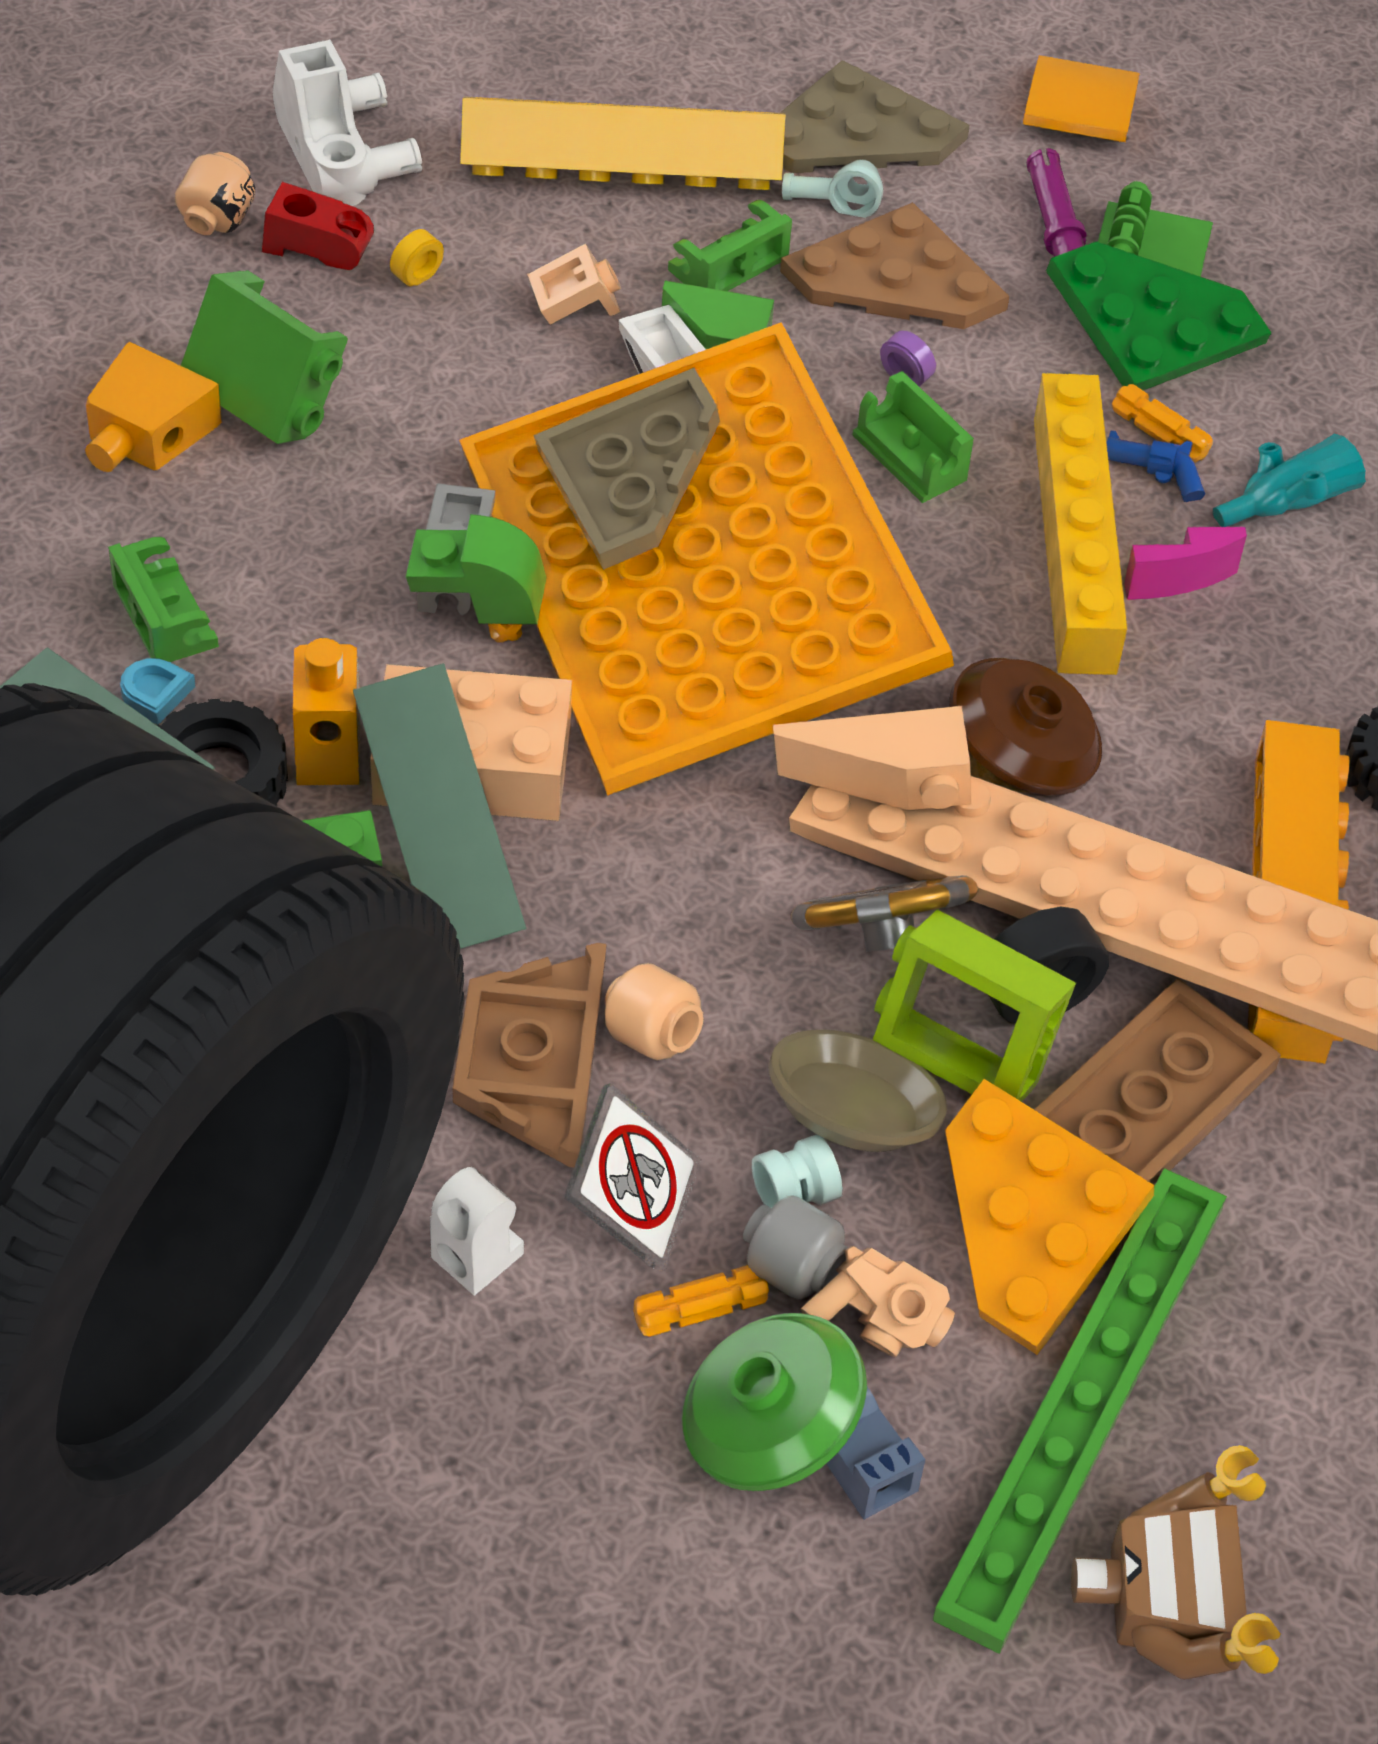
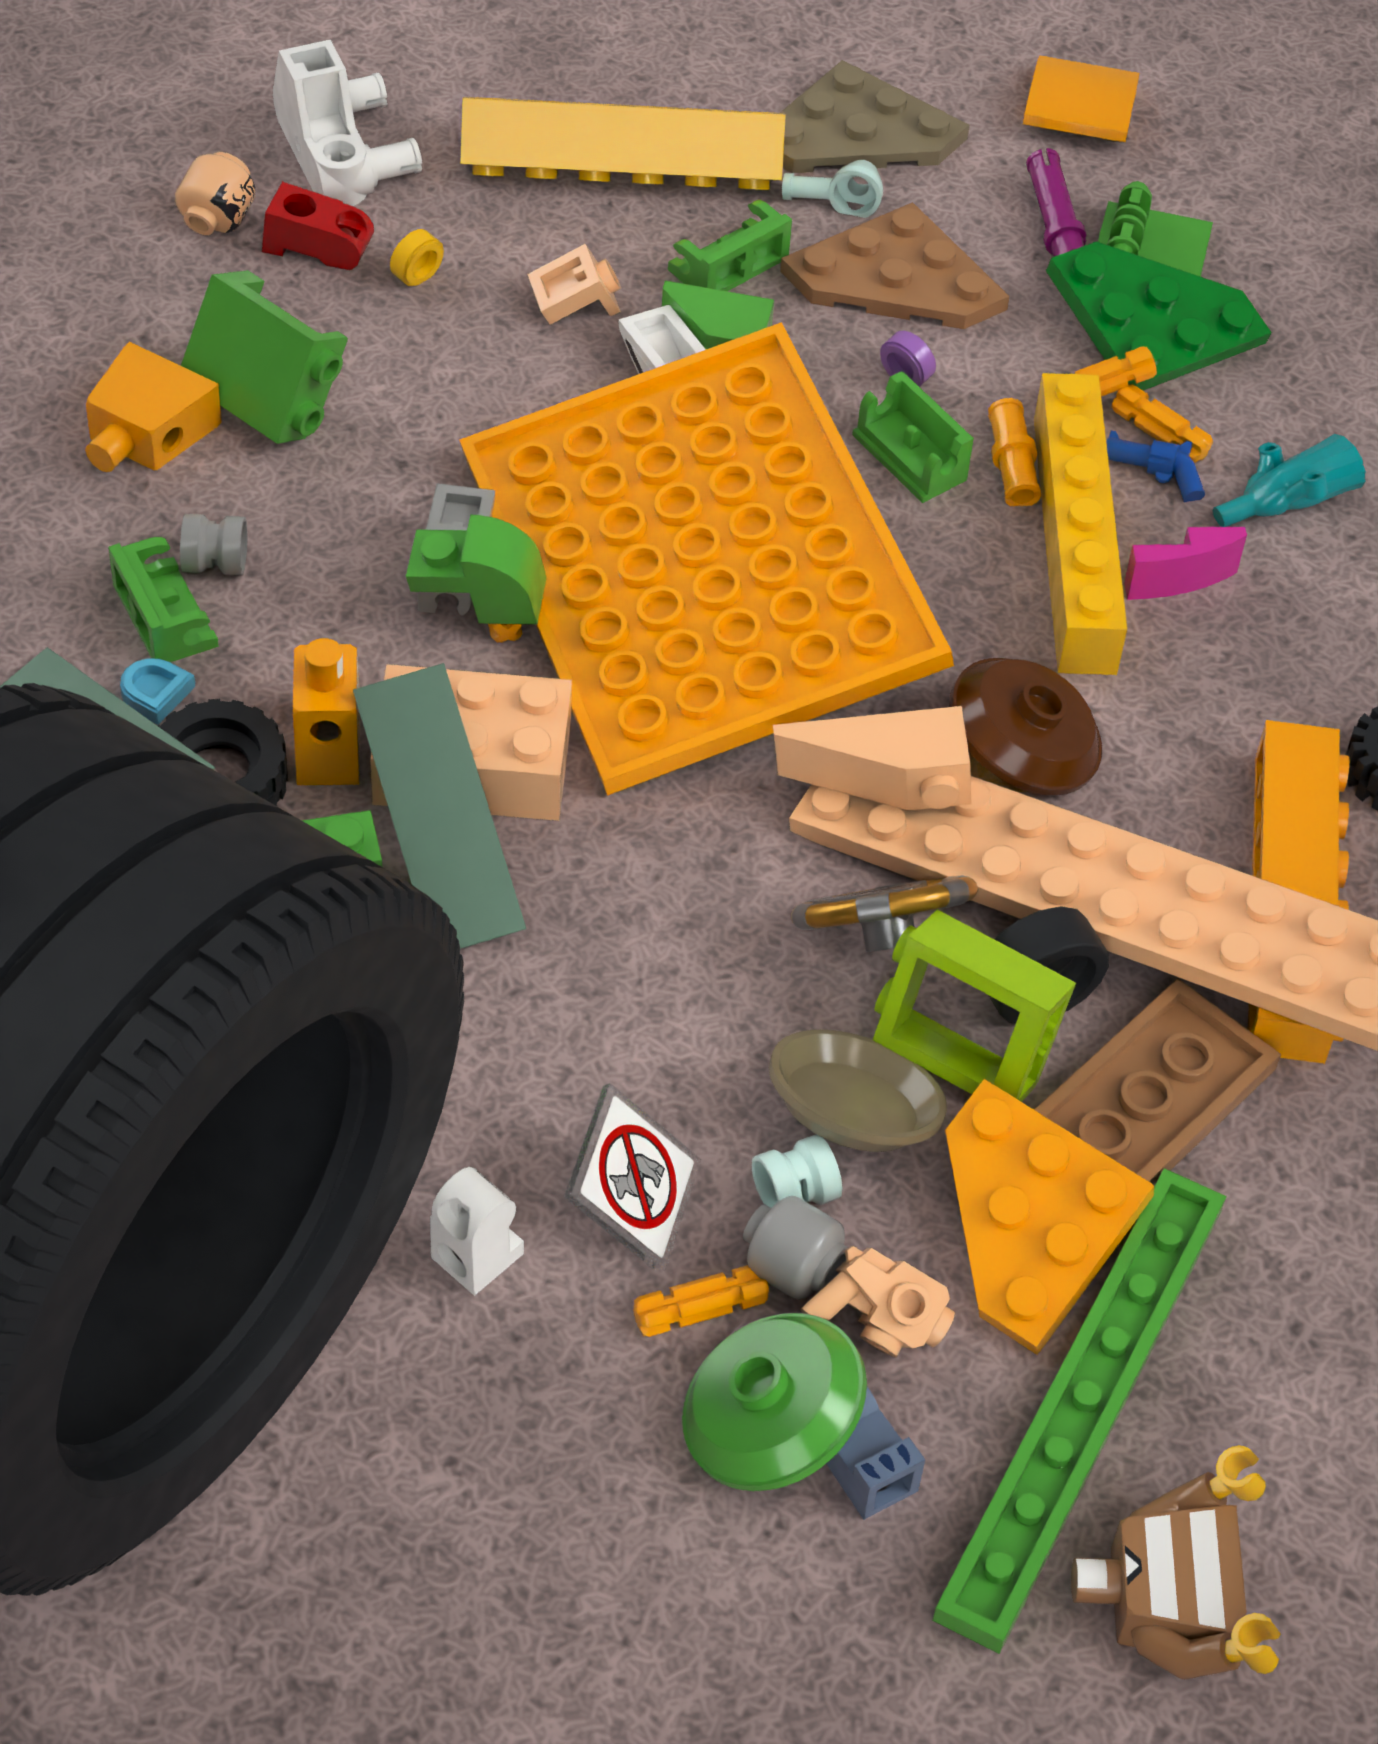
(212, 544): none -> light grey wheel
(532, 1050): medium nougat wing -> none
(631, 463): dark tan plate -> none
(653, 1012): light nougat head -> none
(1014, 452): none -> light orange pin
(1116, 373): none -> light orange axle

